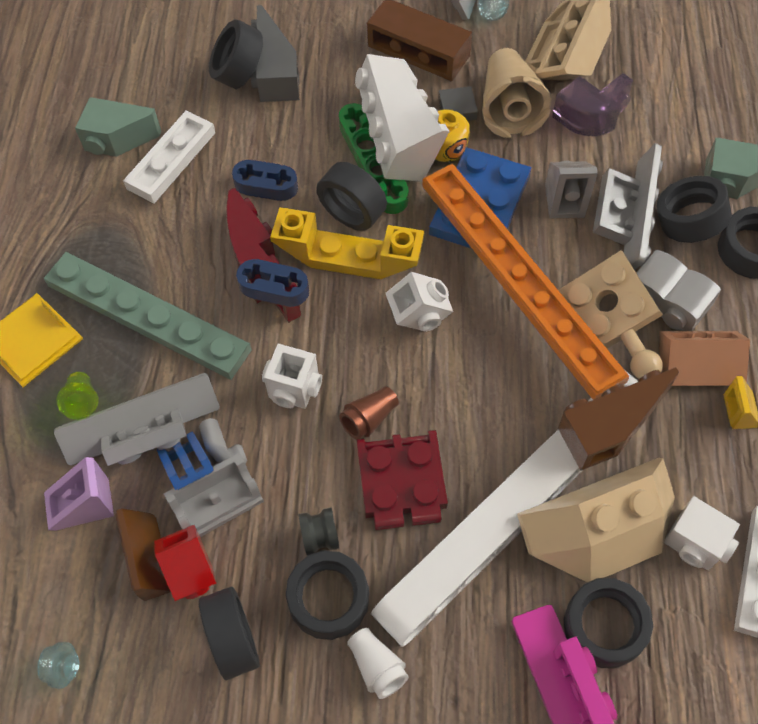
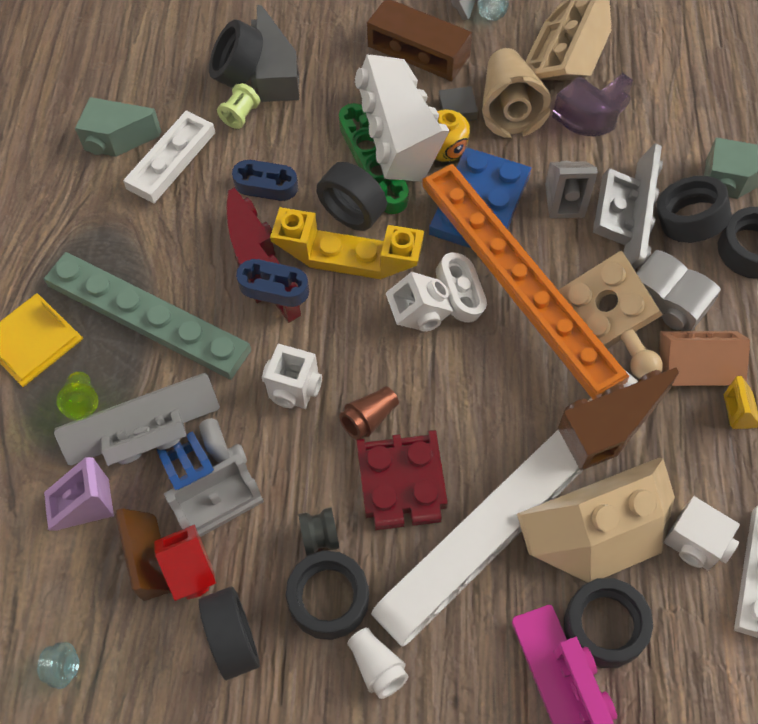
(238, 106): none -> yellowish green bush
(463, 286): none -> white plate

